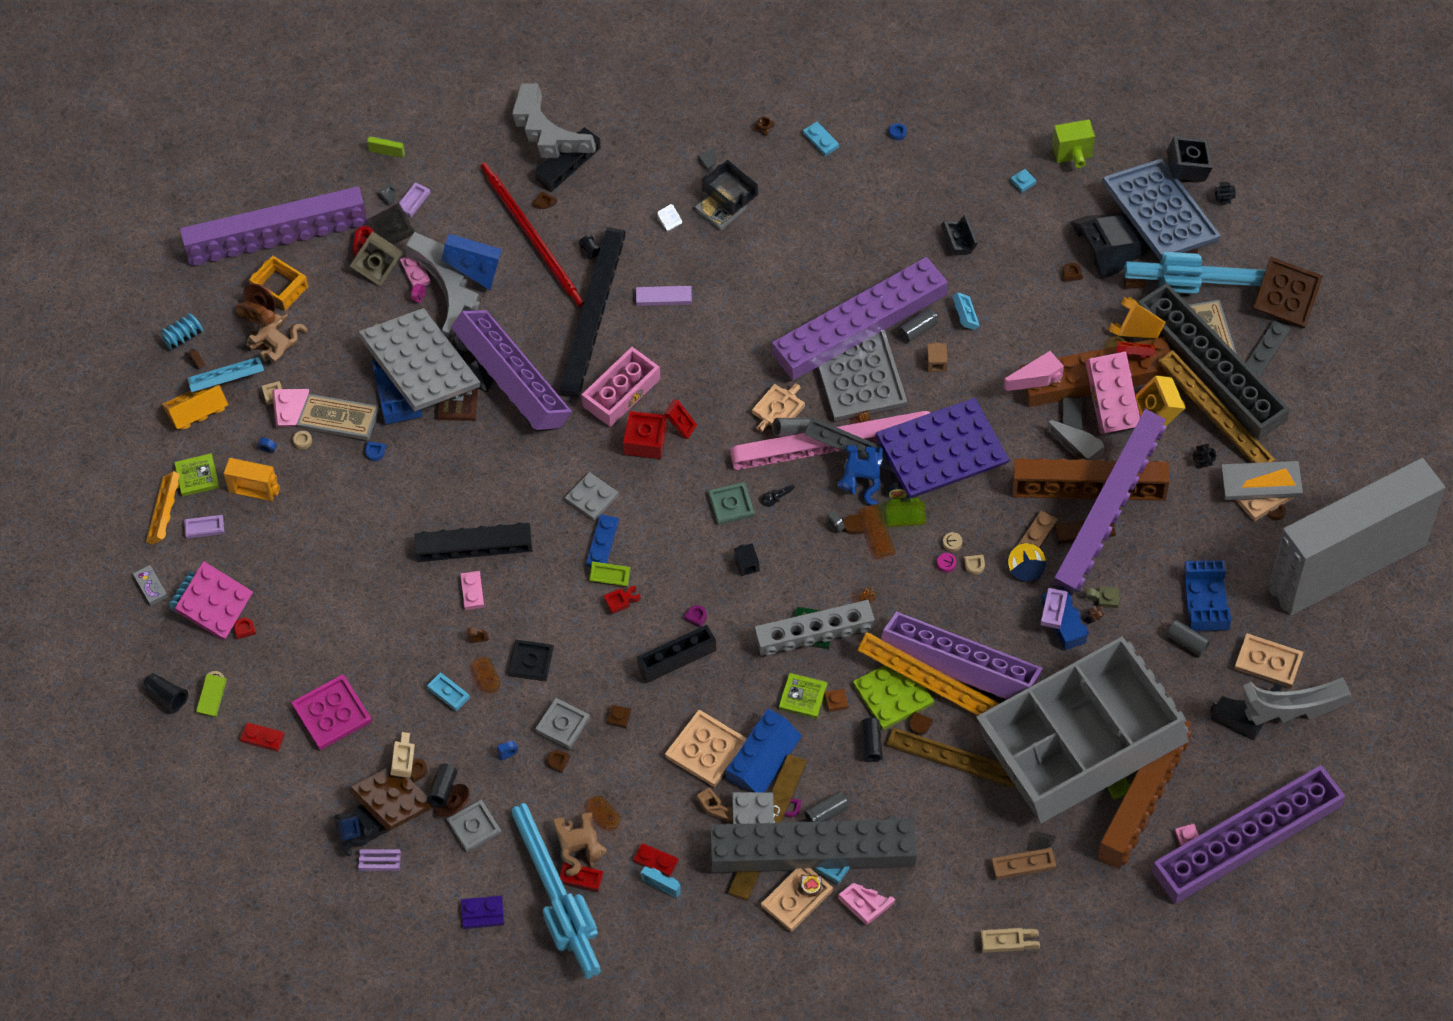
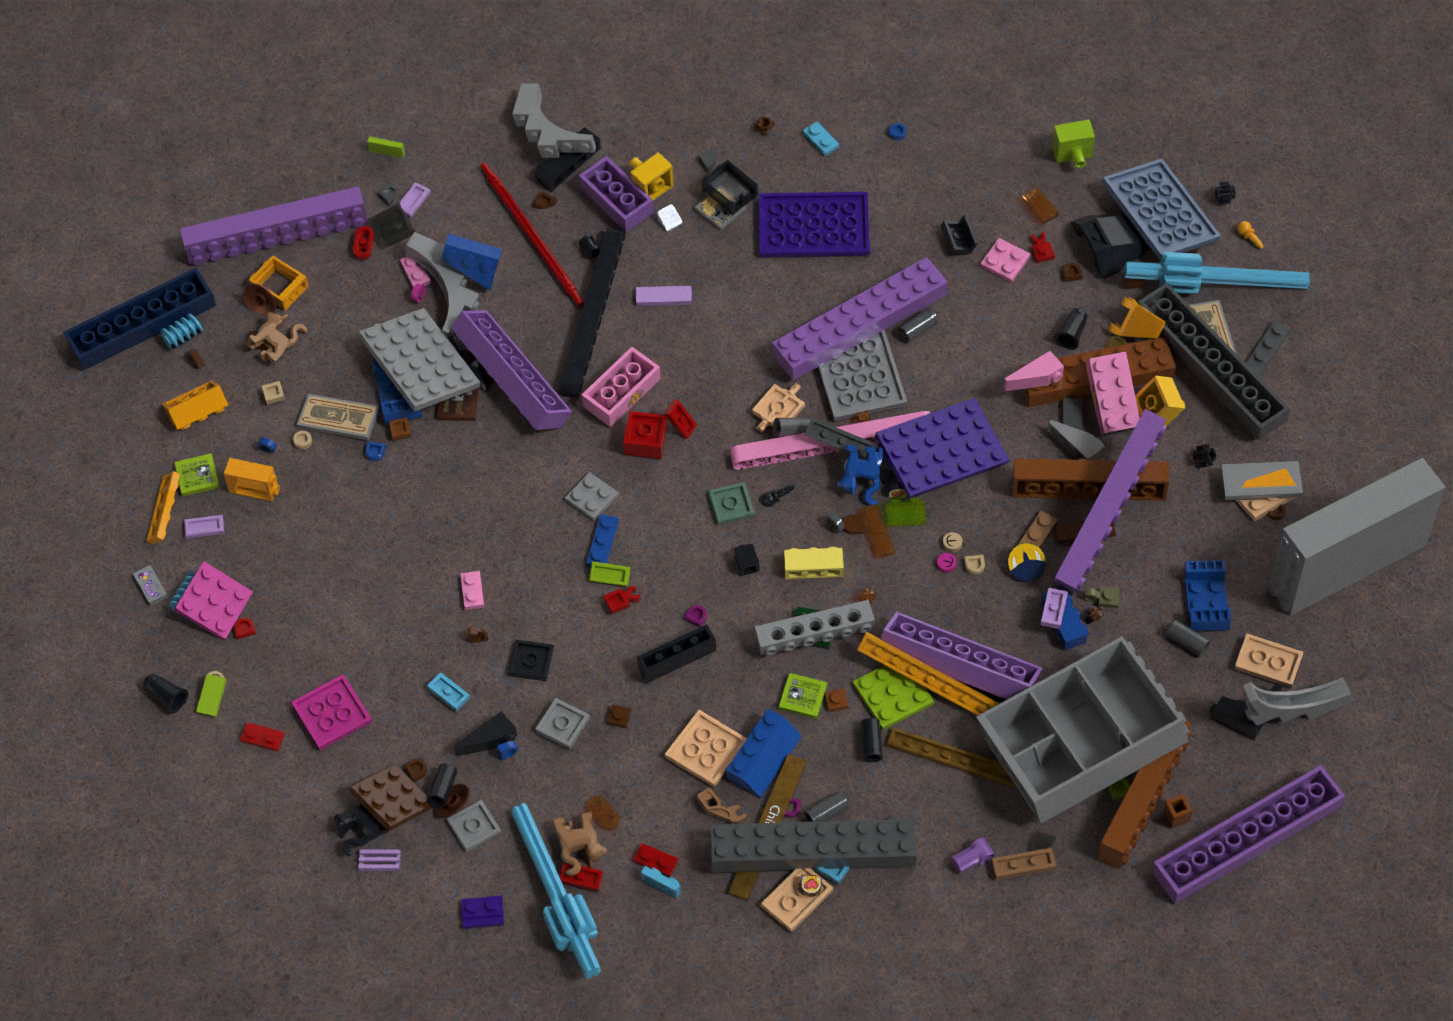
(138, 318): none -> dark blue brick
(225, 374): medium azure tile -> none
(255, 313): dark orange plate -> none
(288, 405): bright pink wing -> none
(348, 828): dark blue tile -> none
(376, 259): dark tan slope -> none
(400, 428): none -> dark orange plate
(402, 757): tan hinge -> none
(473, 542): black brick -> none
(485, 674): clear orange plate -> none
(487, 736): none -> black slope
(558, 760): reddish brown tile -> none
(616, 194): none -> medium lavender brick
(653, 175): none -> yellow brick
(752, 808): light grey plate -> none
(813, 563): none -> light yellow brick
(814, 224): none -> dark purple plate
(865, 902): bright pink wing -> none
(920, 724): reddish brown tile -> none
(937, 357): medium nougat brick -> none
(966, 311): medium azure plate -> none
(976, 854): none -> medium lavender piece
(1005, 260): none -> bright pink plate
(1008, 940): tan hinge -> none
(1023, 180): medium azure plate -> none
(1040, 205): none -> clear orange plate
(1041, 249): none -> red plate
(1071, 330): none -> black plant
(1142, 350): red plate -> none
(1177, 811): none -> dark orange brick
(1186, 834): bright pink plate -> none
(1189, 158): black brick -> none
(1214, 409): pearl gold tile -> none
(1244, 228): none -> light orange bar
(1287, 292): reddish brown plate -> none

